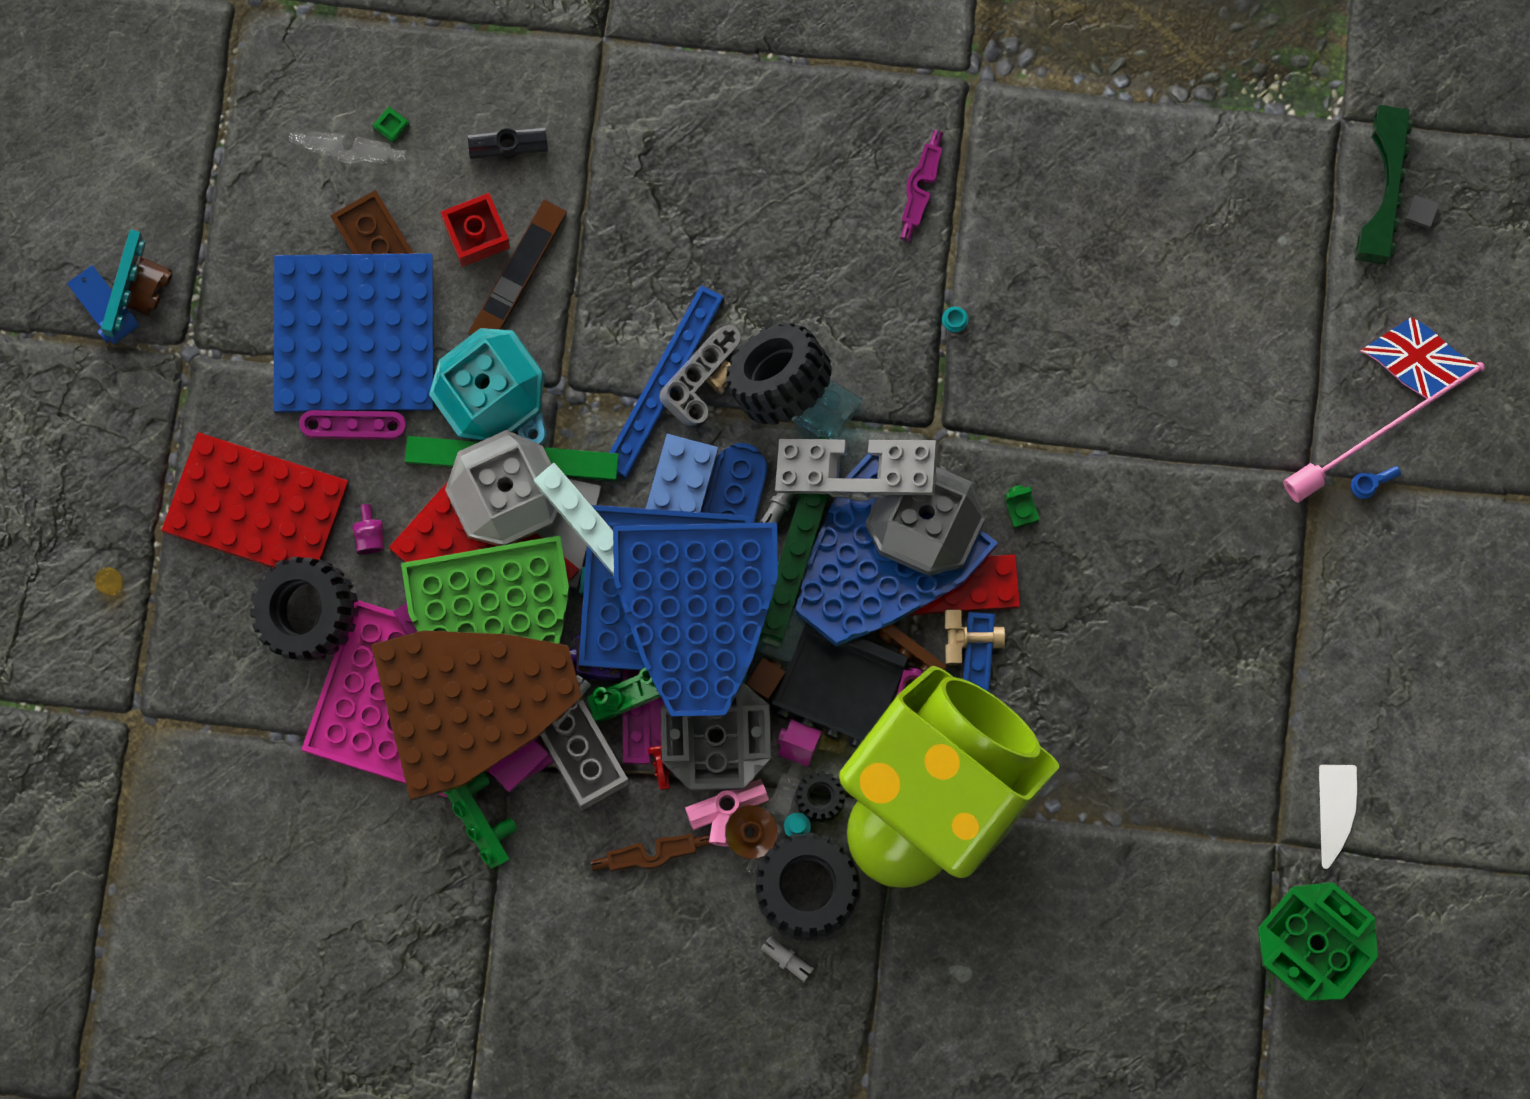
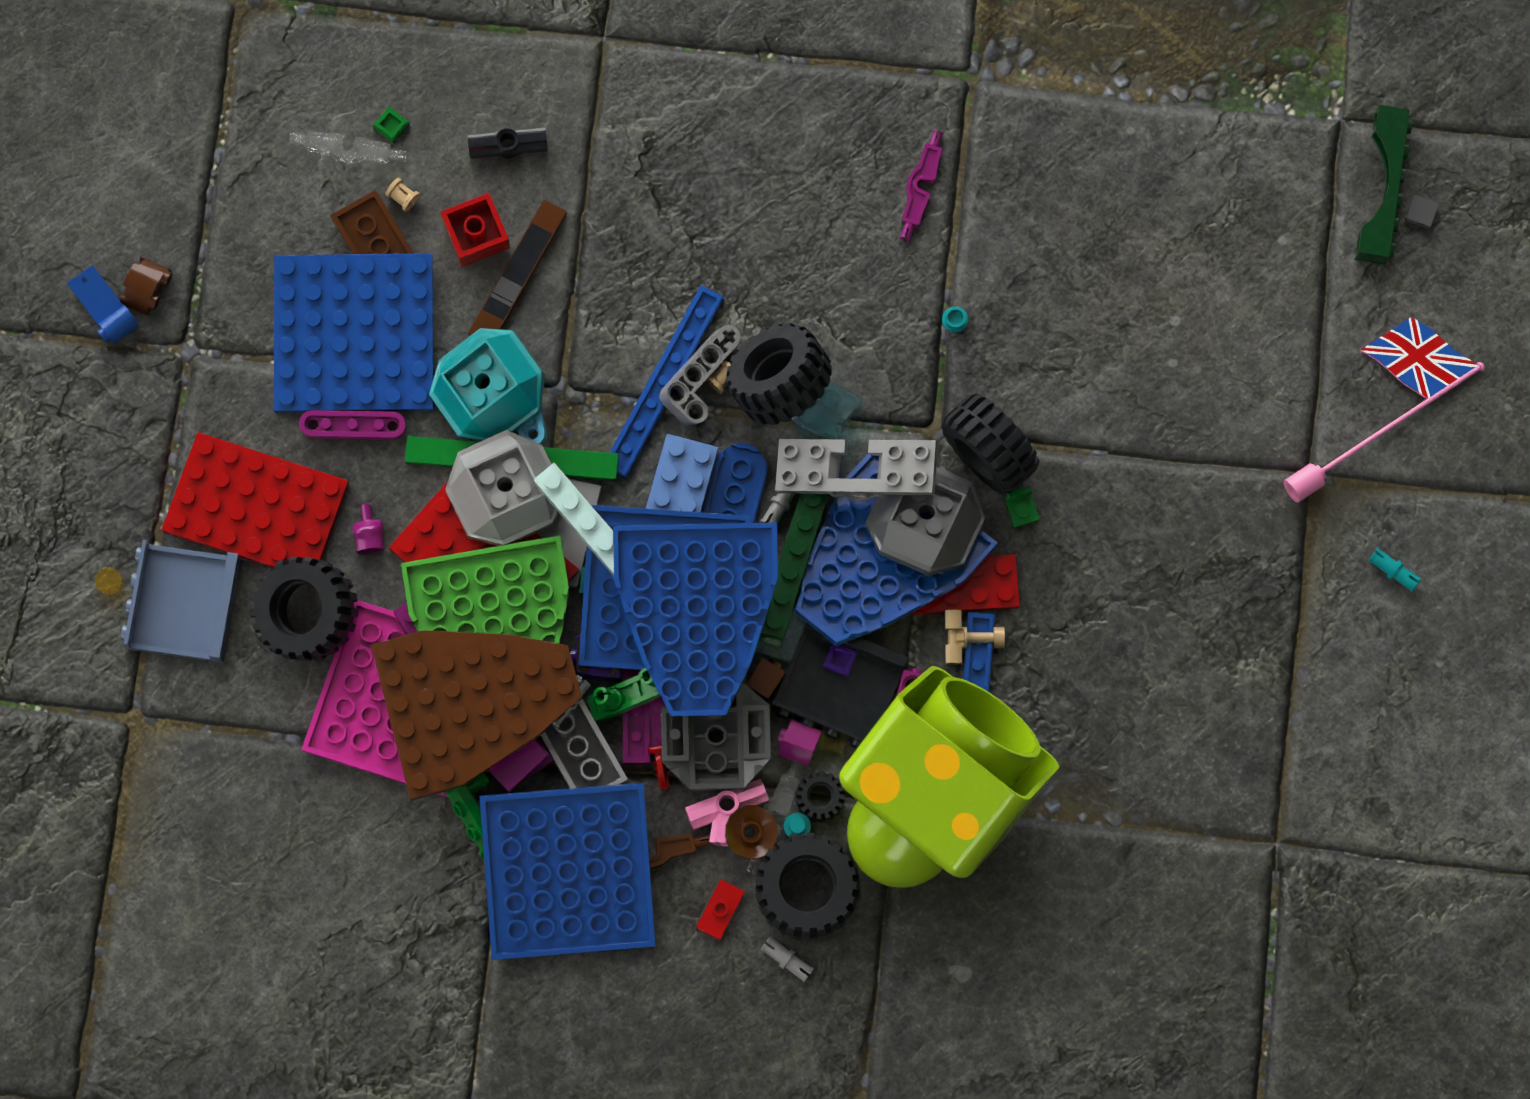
(120, 293): teal plate -> none
(181, 602): none -> sand blue panel
(402, 194): none -> tan bush
(567, 871): none -> blue plate
(720, 909): none -> red plate
(840, 660): none -> dark purple tile
(908, 647): reddish brown plate -> none
(990, 444): none -> black tyre
(1337, 808): white sticker -> none
(1338, 922): green piece -> none
(1365, 484): blue plate -> none
(1394, 569): none -> teal pin

